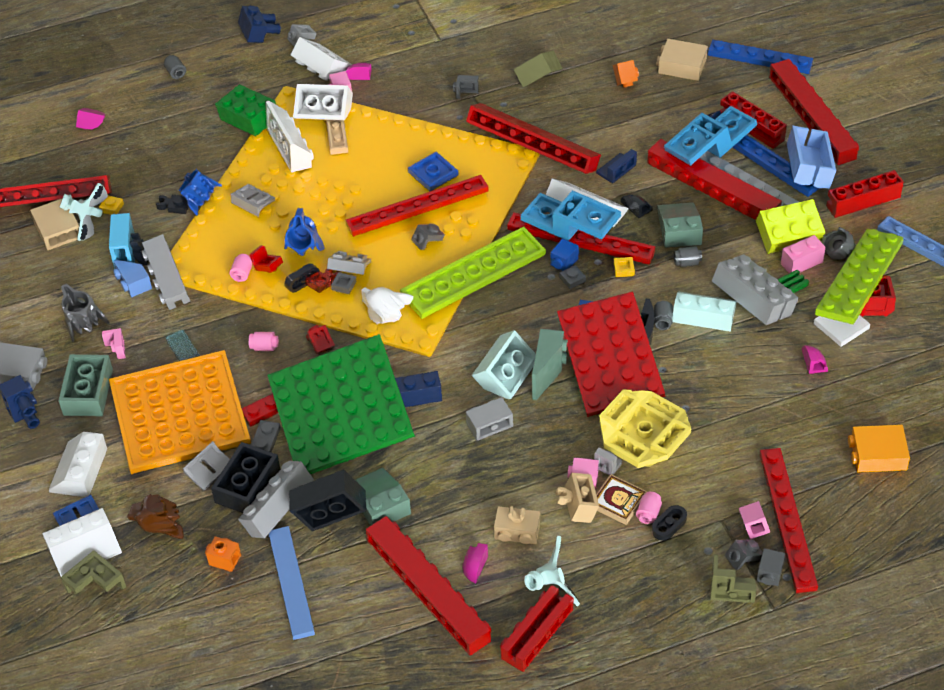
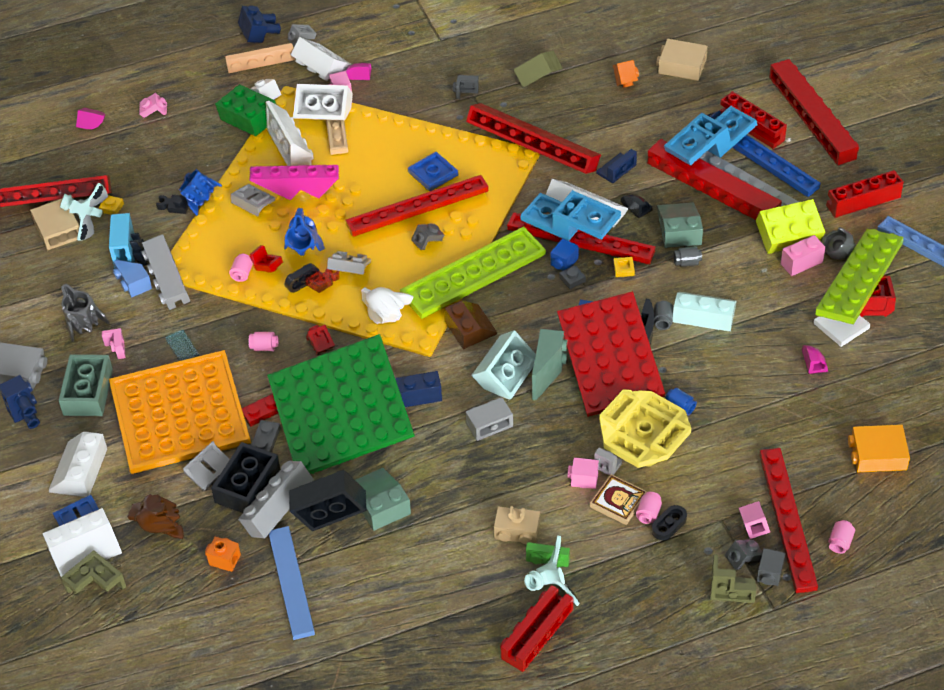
(152, 104): none -> bright pink bracket
(174, 66): dark grey brick -> none
(259, 58): none -> light nougat plate
(267, 88): none -> white brick
(291, 179): none -> dark pink slope
(343, 283): dark grey plate -> none
(429, 585): red brick -> none
(468, 323): none -> reddish brown slope
(475, 561): dark pink brick -> none
(542, 553): none -> bright green plate
(580, 497): tan brick -> none
(682, 400): none -> blue brick
(755, 289): light grey piece -> none
(757, 55): blue plate -> none
(793, 278): green tile -> none
(812, 162): light blue piece -> none
(841, 536): none -> bright pink brick

